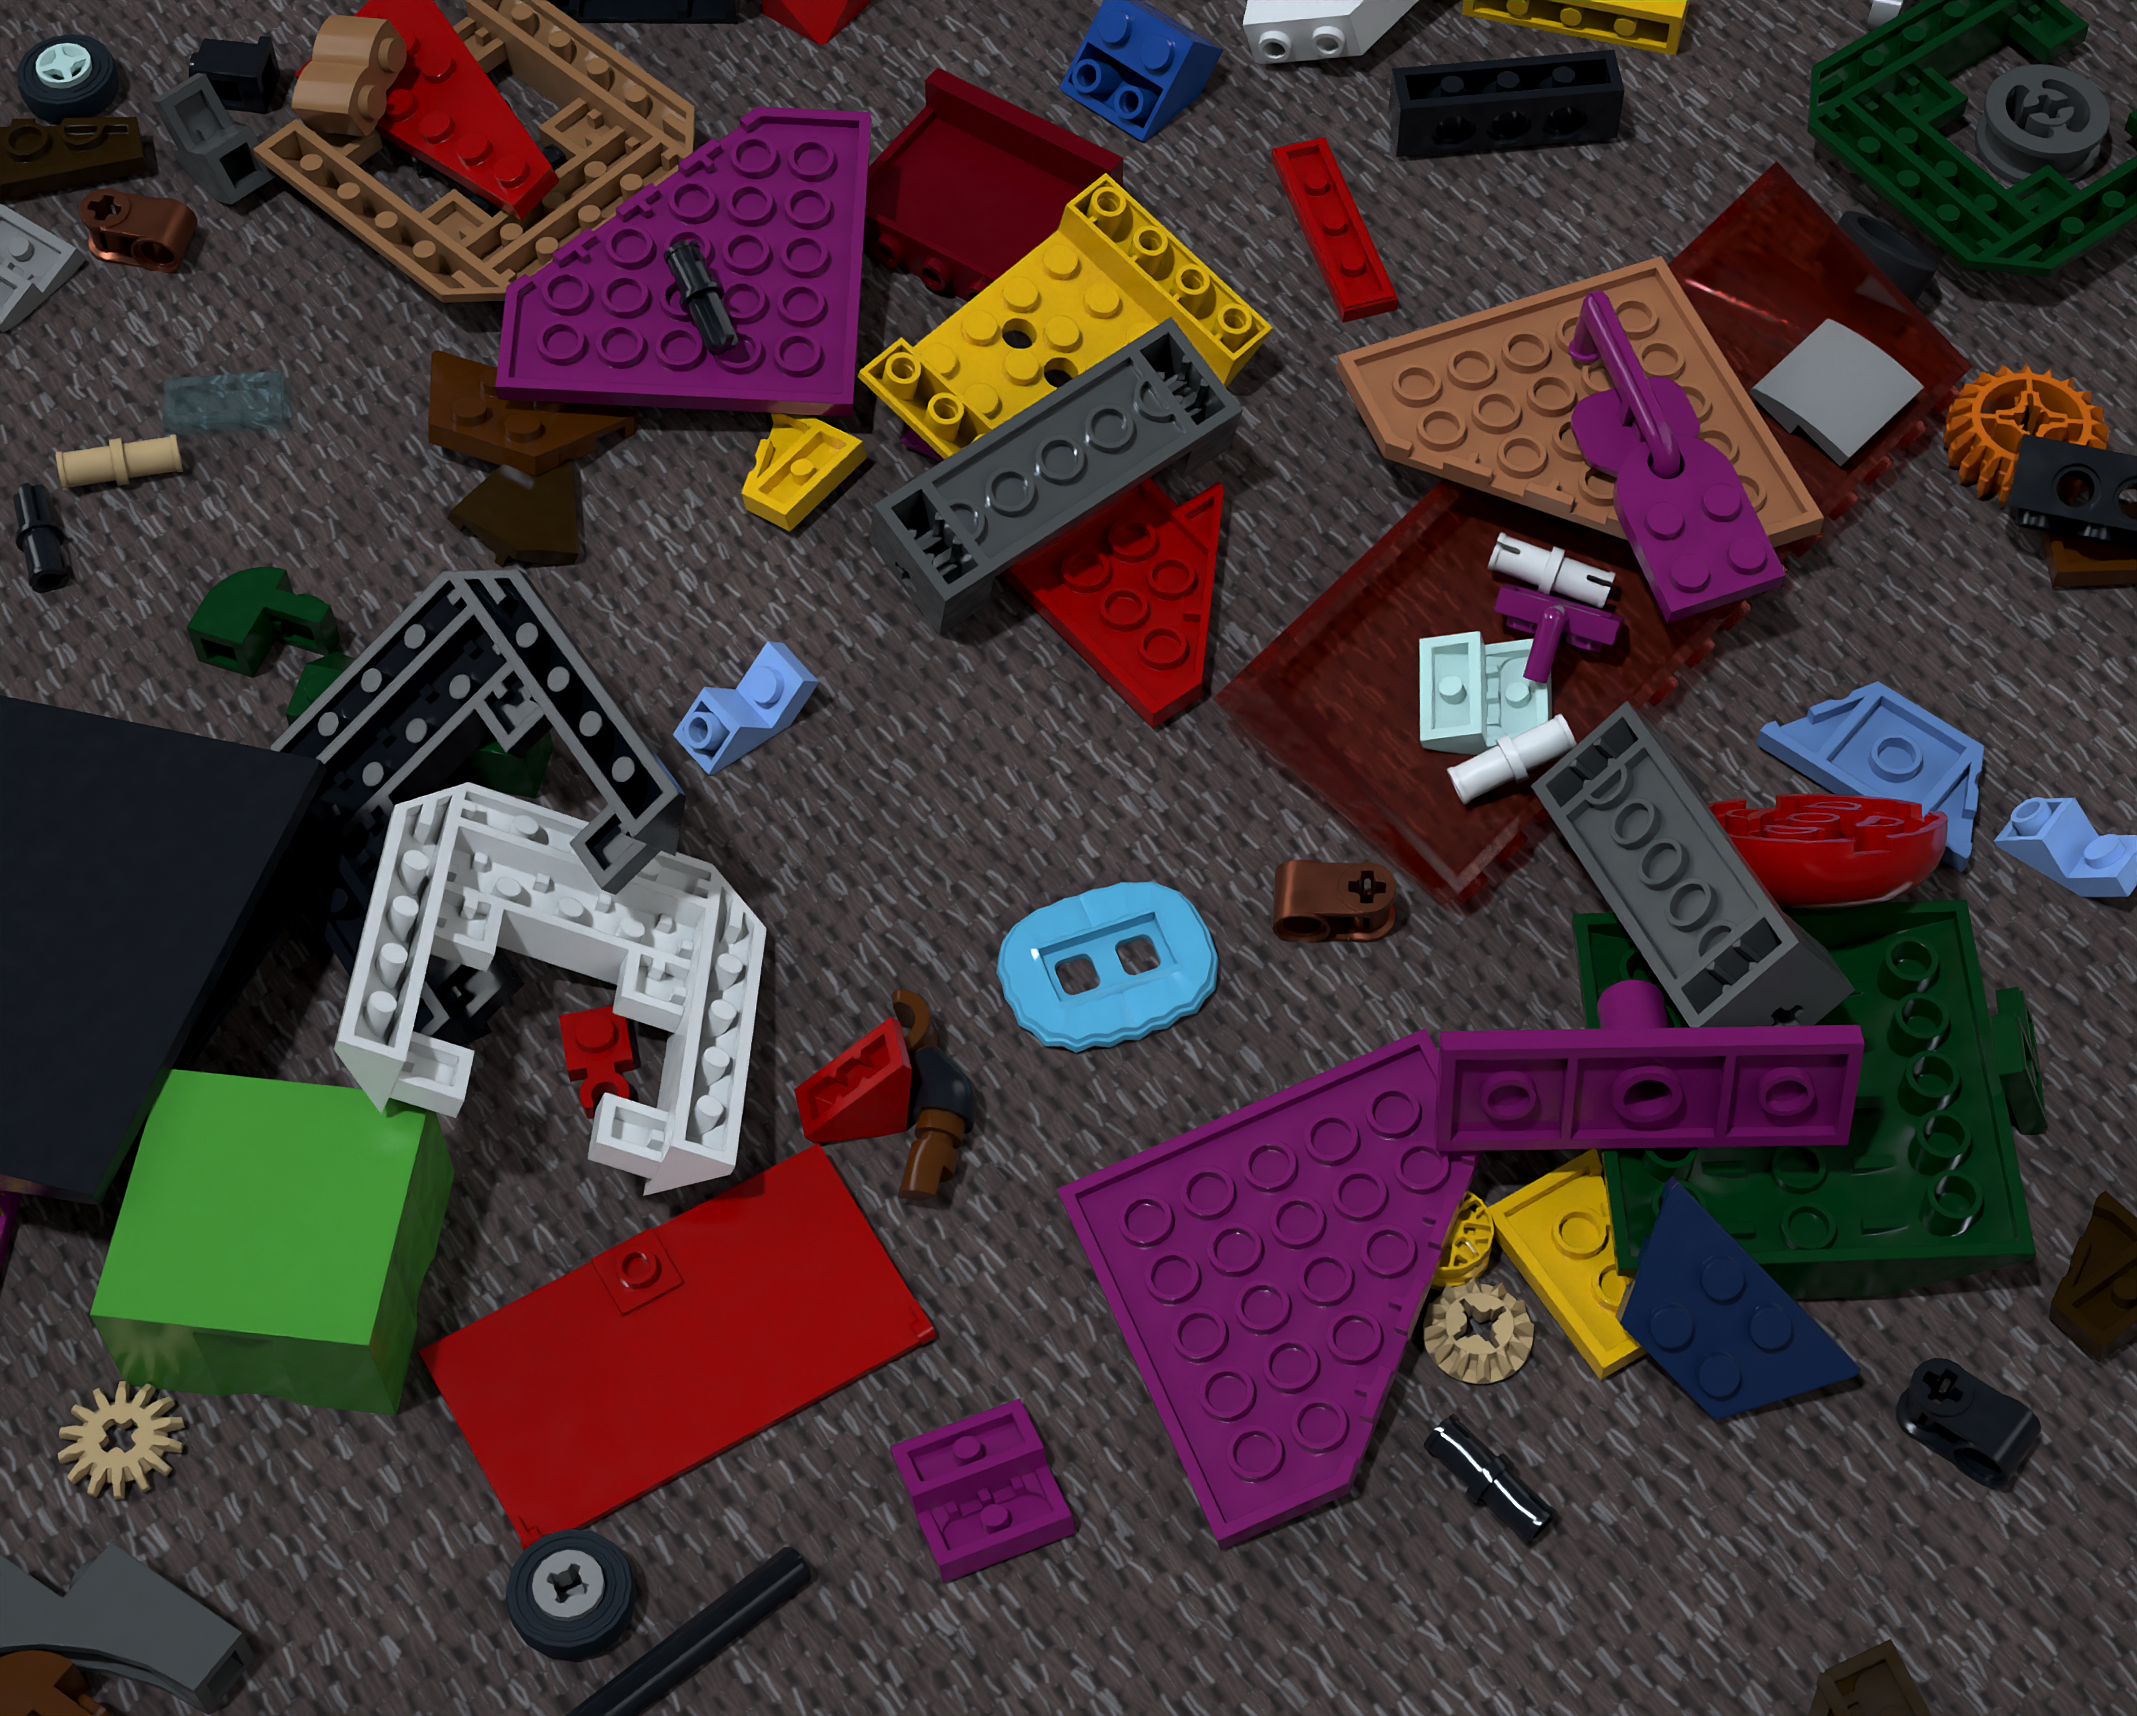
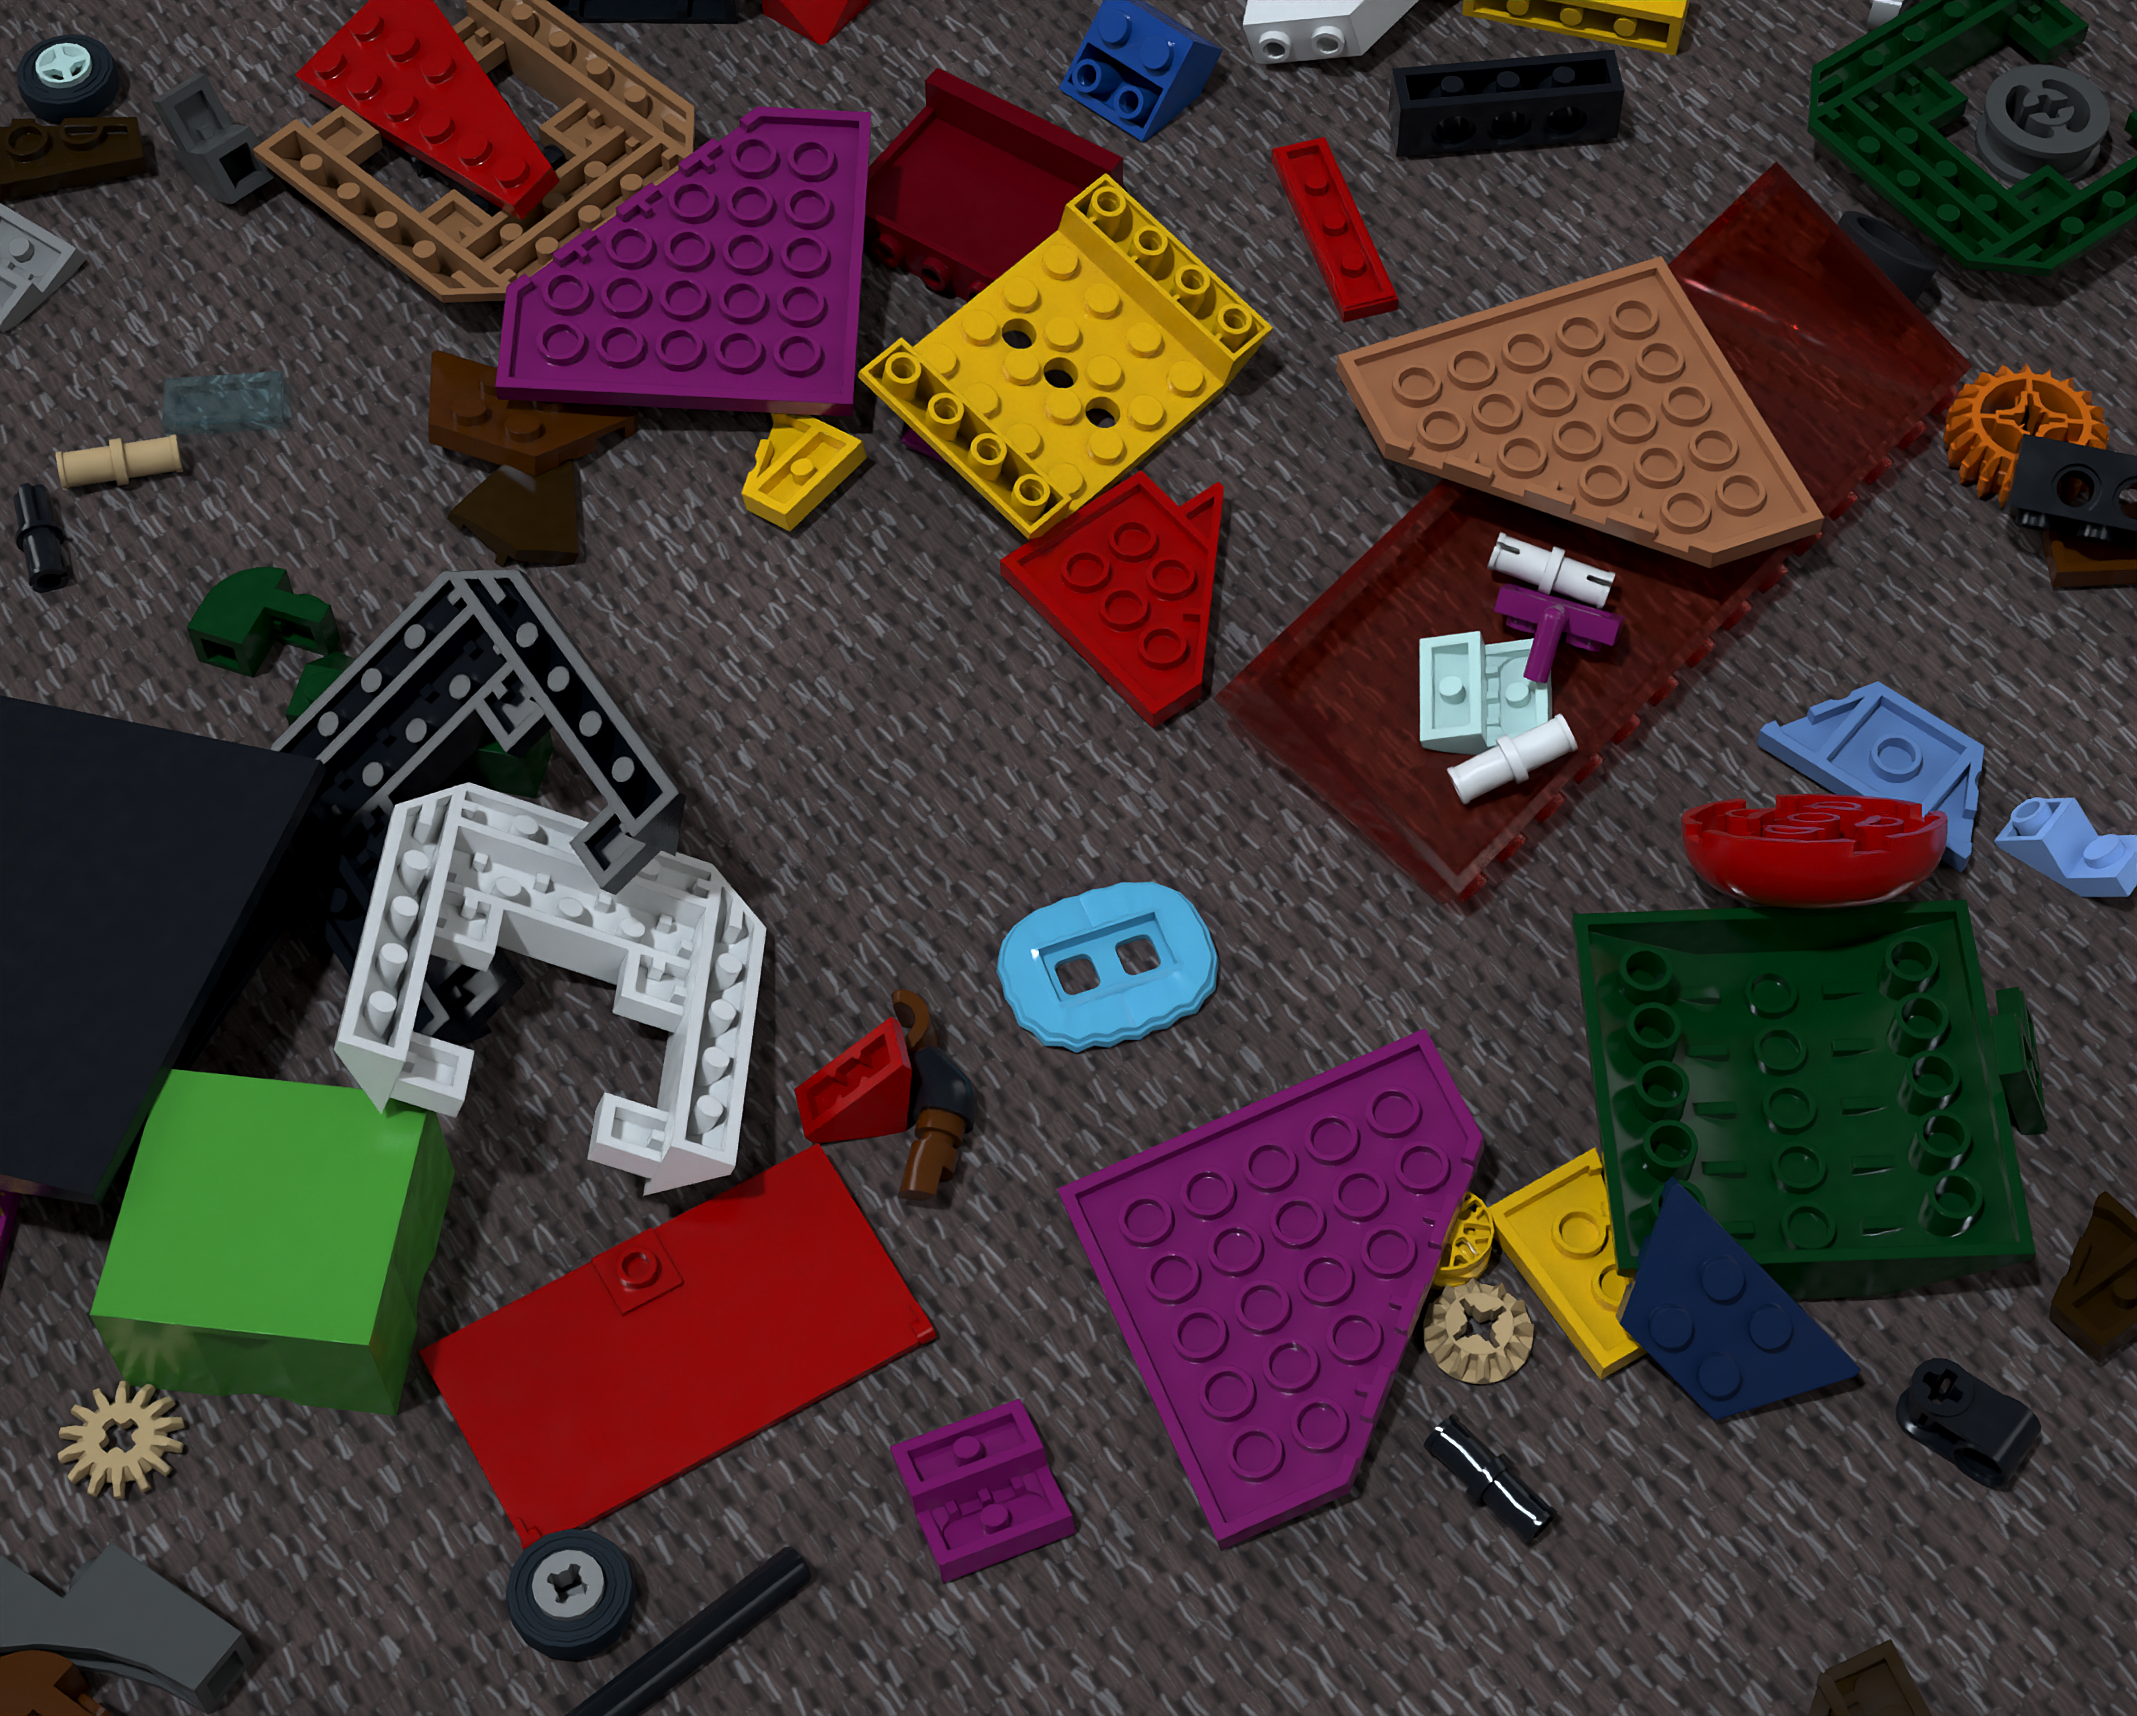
(141, 233): copper piece -> none
(239, 72): black brick -> none
(349, 75): medium nougat brick -> none
(597, 1050): red plate -> none
(701, 296): black axle -> none
(734, 721): light blue slope -> none
(1051, 471): dark grey plate -> none
(1327, 901): copper piece -> none
(1646, 1083): magenta plate -> none
(1682, 884): dark grey plate -> none
(1688, 529): magenta plate -> none
(1836, 389): light grey slope -> none

